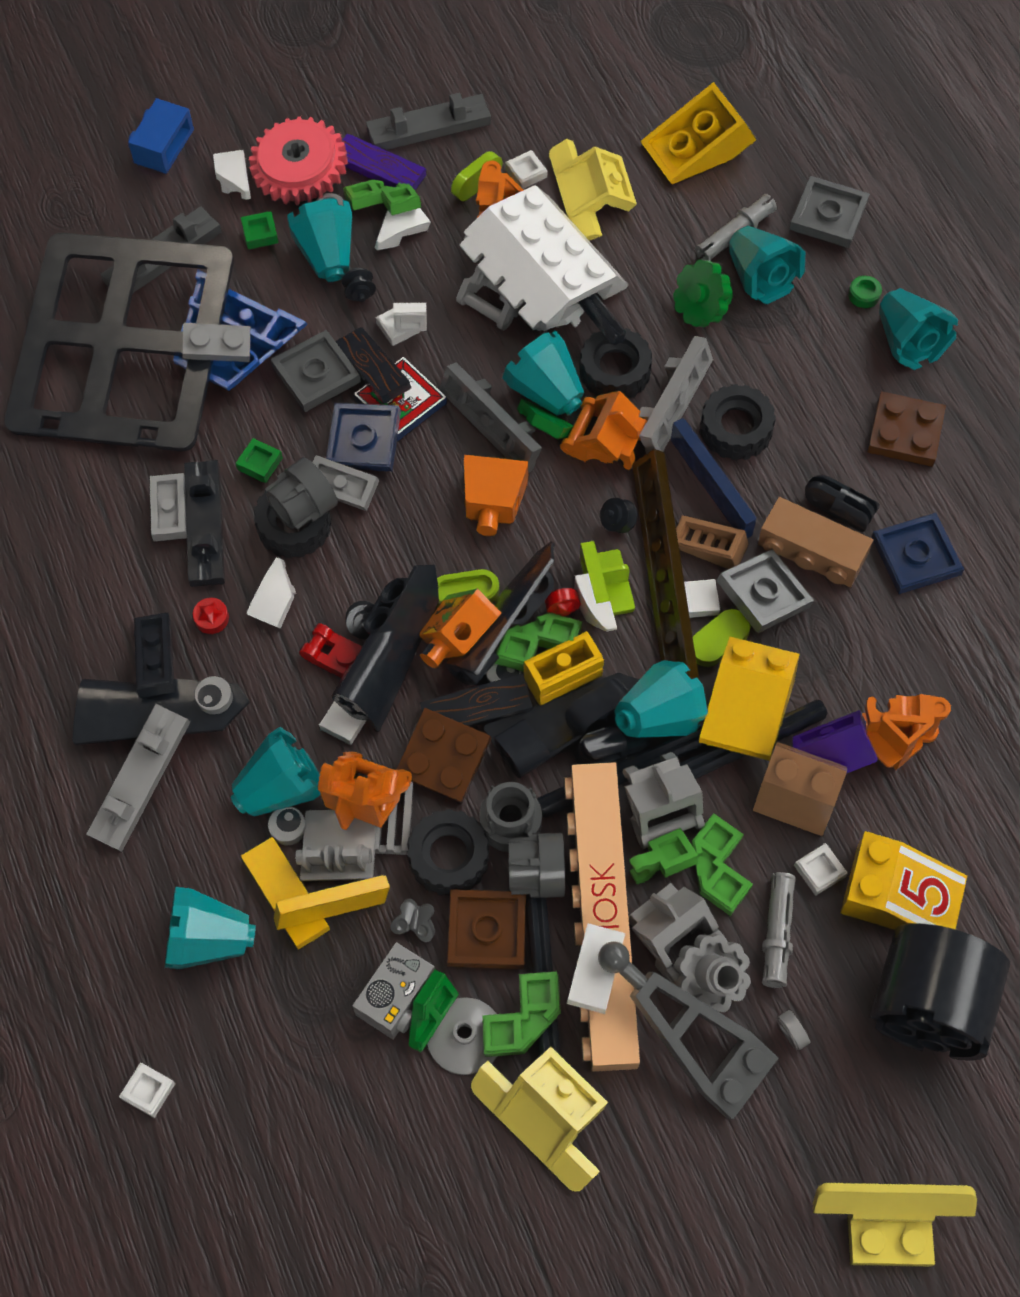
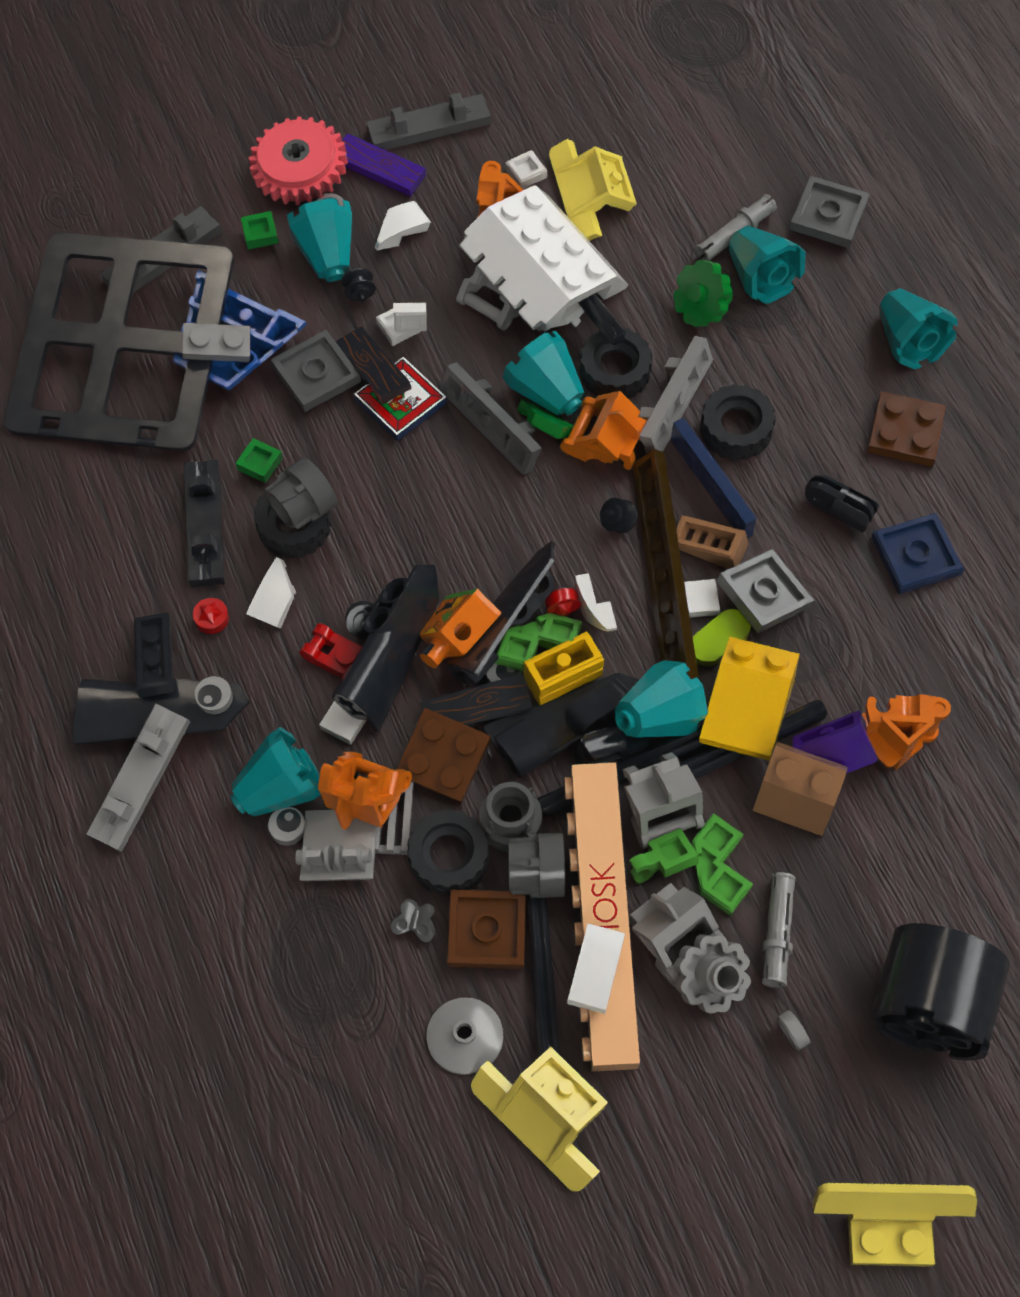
(147, 1090): white tile -> none
(160, 135): blue brick -> none
(168, 507): light grey plate -> none
(205, 930): teal cone -> none
(232, 172): white slope -> none
(281, 882): yellow tile -> none
(331, 902): yellow tile -> none
(349, 484): light grey plate -> none
(364, 436): dark blue tile -> none
(373, 192): bright green tile -> none
(390, 993): light grey brick -> none
(430, 1009): green tile -> none
(458, 582): lime tile -> none
(466, 182): lime tile -> none
(493, 490): orange torso -> none
(518, 1031): bright green tile -> none
(608, 577): lime panel -> none
(698, 136): yellow slope -> none
(742, 1067): dark grey plate -> none
(815, 542): medium nougat brick -> none
(820, 869): white tile -> none
(865, 291): green tile -> none
(901, 885): yellow slope -> none

